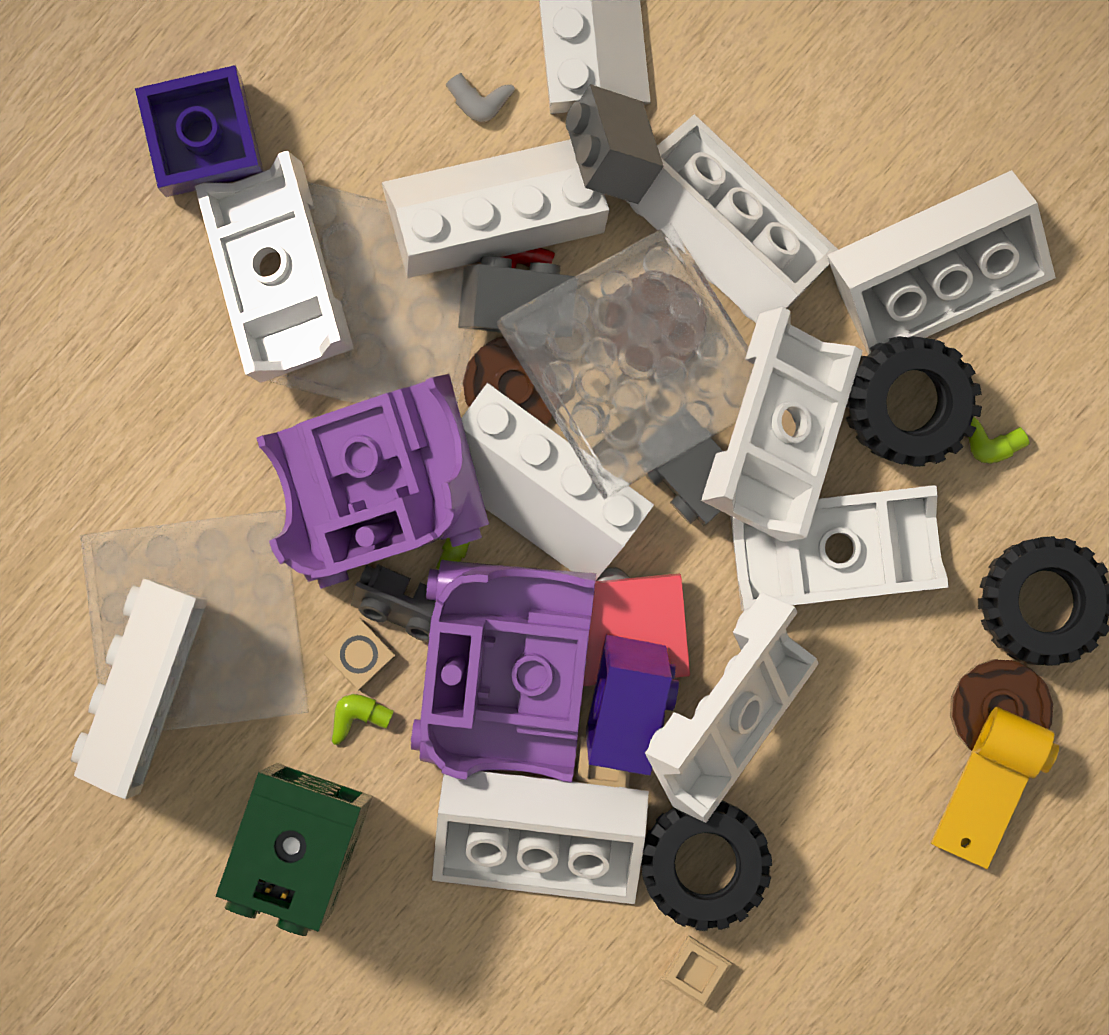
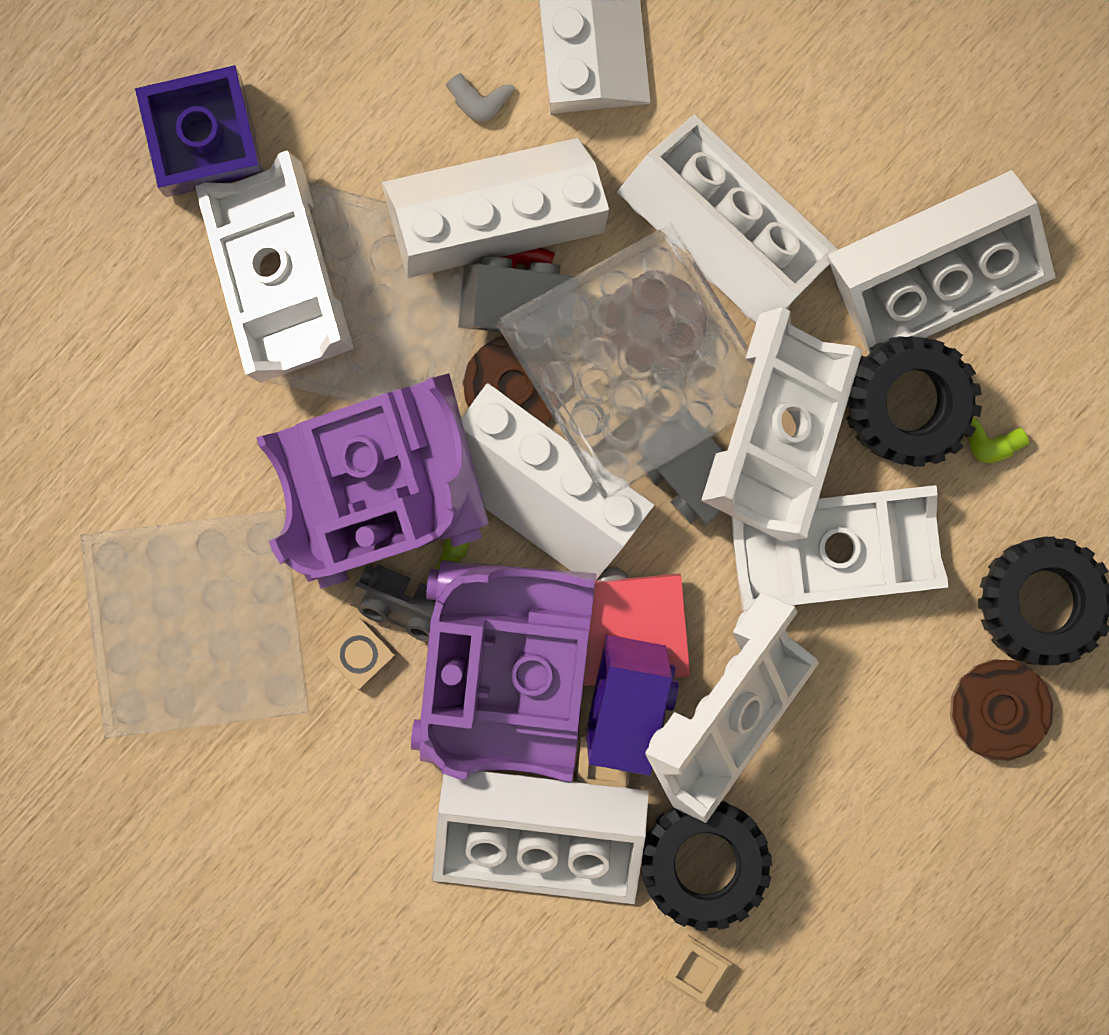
(139, 688): white slope -> none
(293, 848): dark green piece -> none
(361, 708): lime animal -> none
(613, 144): dark grey brick -> none
(992, 784): yellow door -> none

